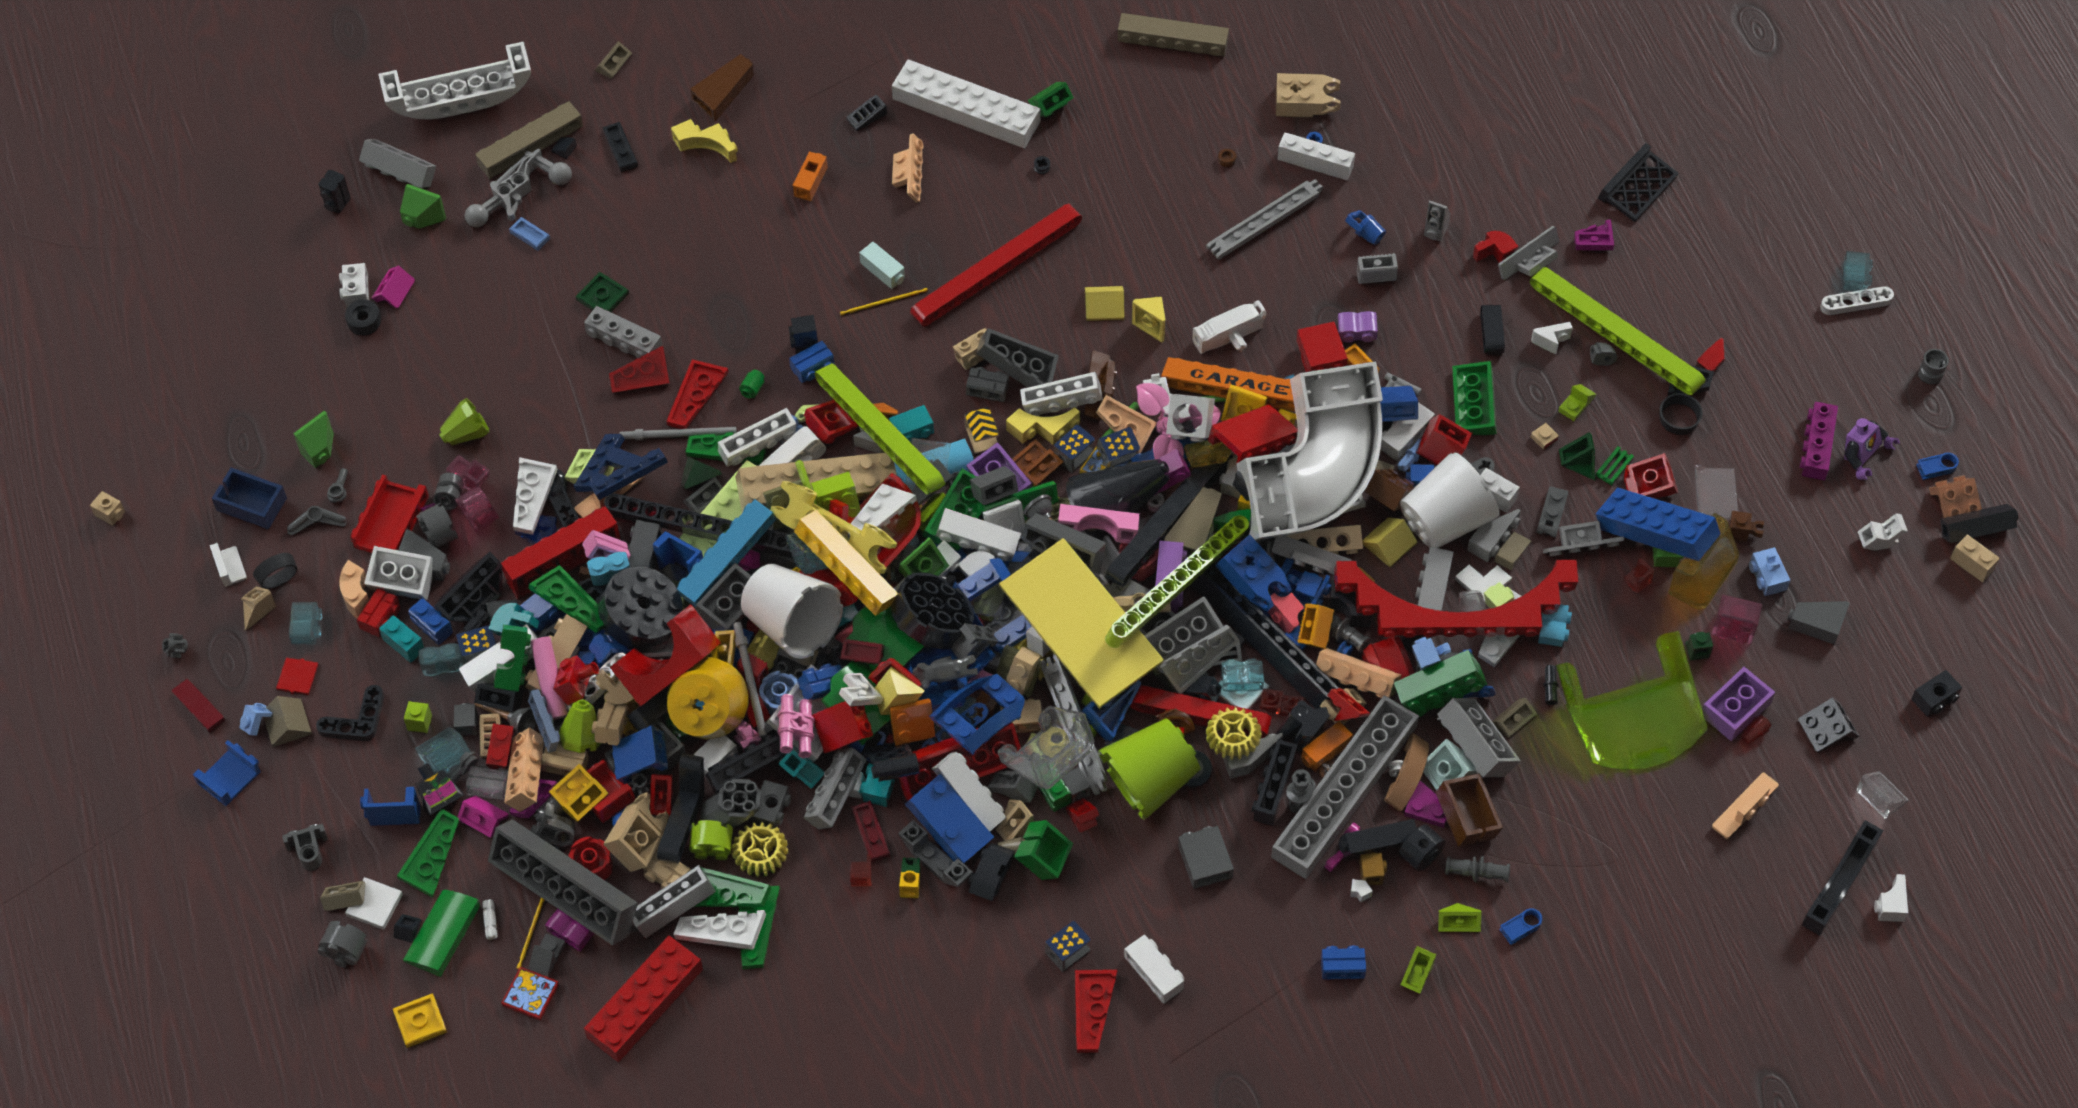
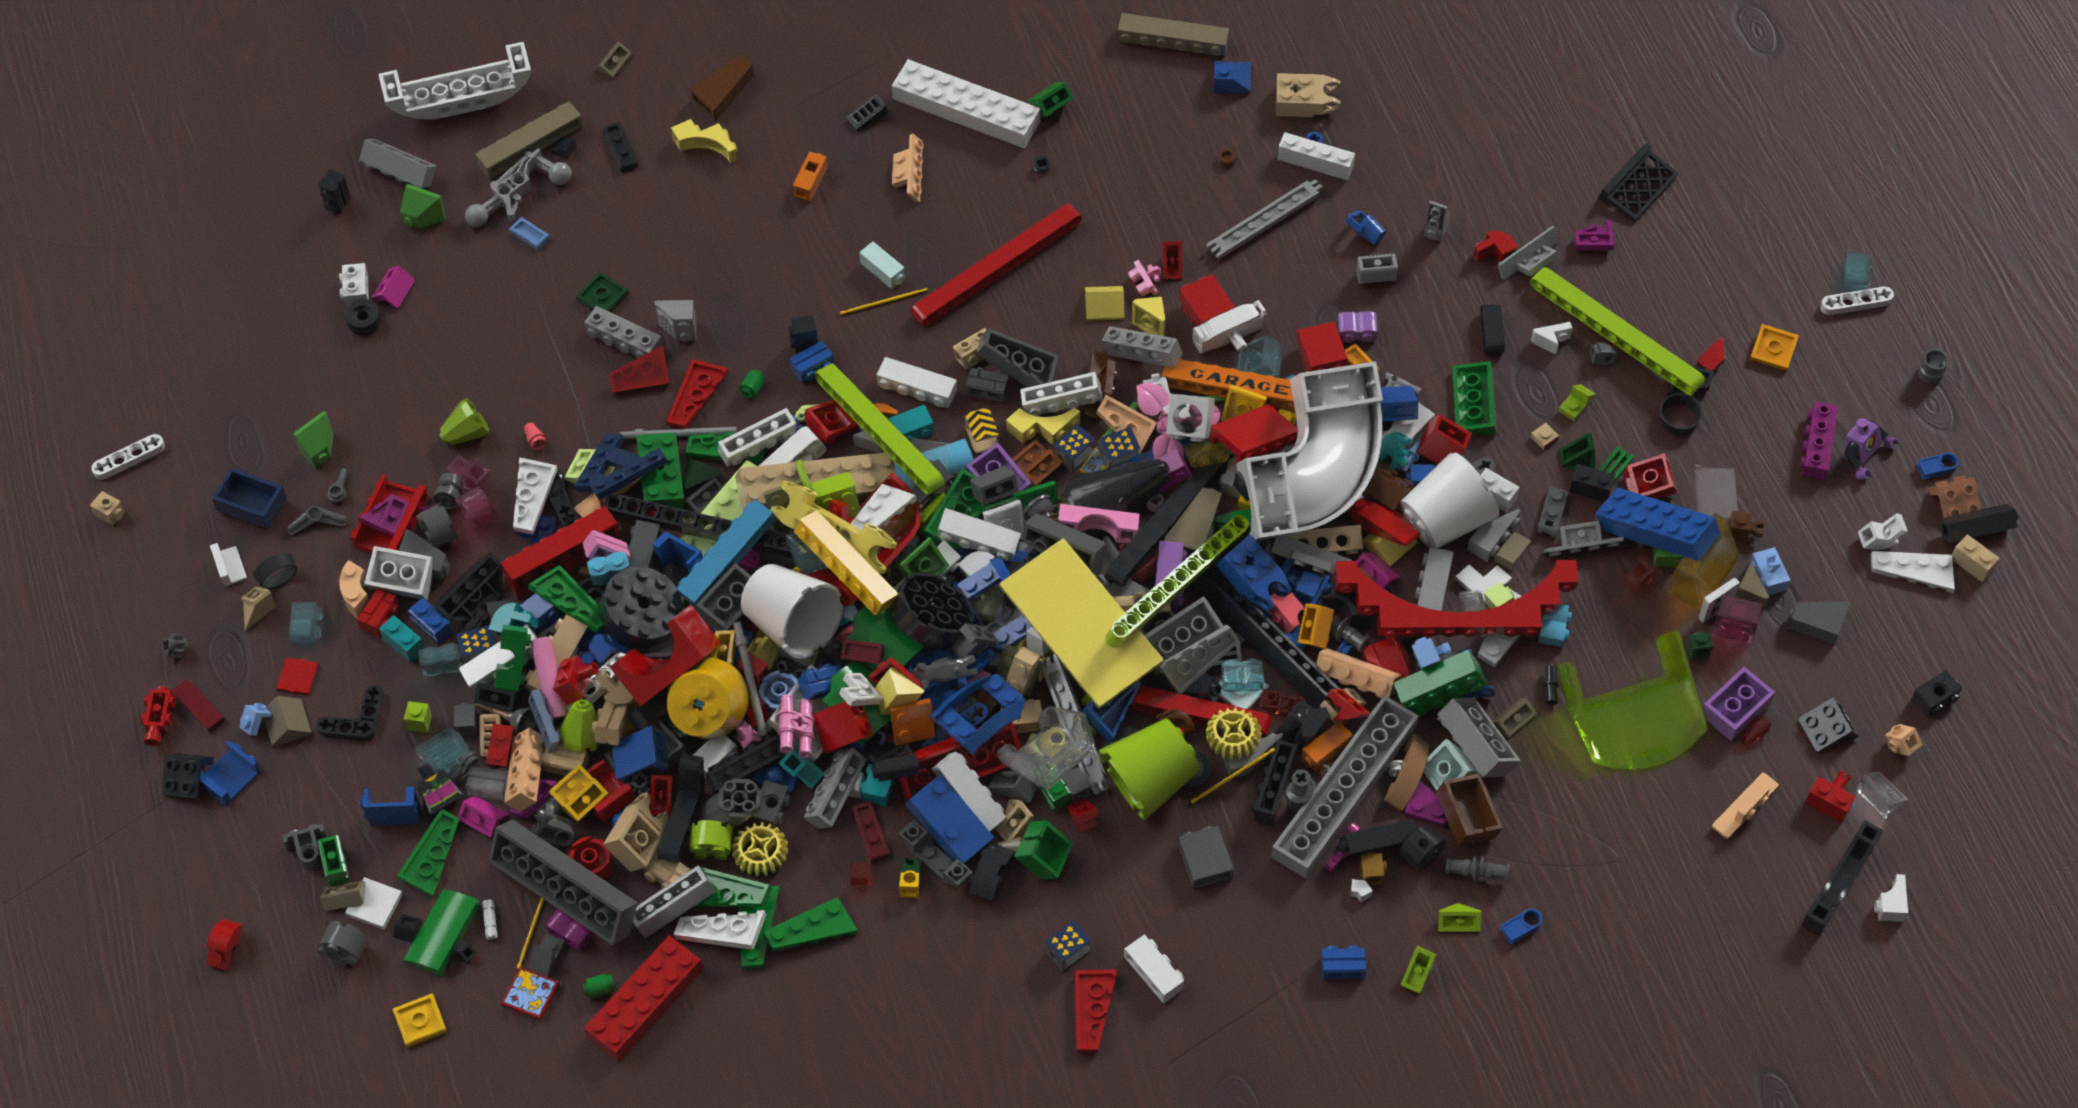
(129, 459): none -> white beam
(156, 717): none -> red brick
(183, 774): none -> black bracket
(221, 940): none -> red brick
(333, 860): none -> green brick
(386, 515): none -> magenta wing
(464, 951): none -> black piece
(535, 437): none -> coral cone
(599, 986): none -> green brick
(665, 482): none -> green brick
(677, 318): none -> light grey slope
(777, 775): none -> blue tile
(819, 923): none -> green wing
(916, 382): none -> white brick
(1142, 346): none -> light grey brick
(1147, 285): none -> bright pink hips
(1172, 259): none -> red slope
(1204, 300): none -> red brick
(1232, 77): none -> blue slope
(1233, 775): none -> yellow piece
(1261, 357): none -> clear light blue slope
(1377, 569): none -> dark pink panel
(1382, 521): none -> red wedge
(1394, 446): none -> teal animal
(1592, 483): none -> black brick
(1712, 601): none -> white tile
(1752, 588): none -> dark tan slope
(1774, 347): none -> light orange plate
(1831, 797): none -> red brick
(1903, 739): none -> light nougat brick
(1930, 569): none -> white wing

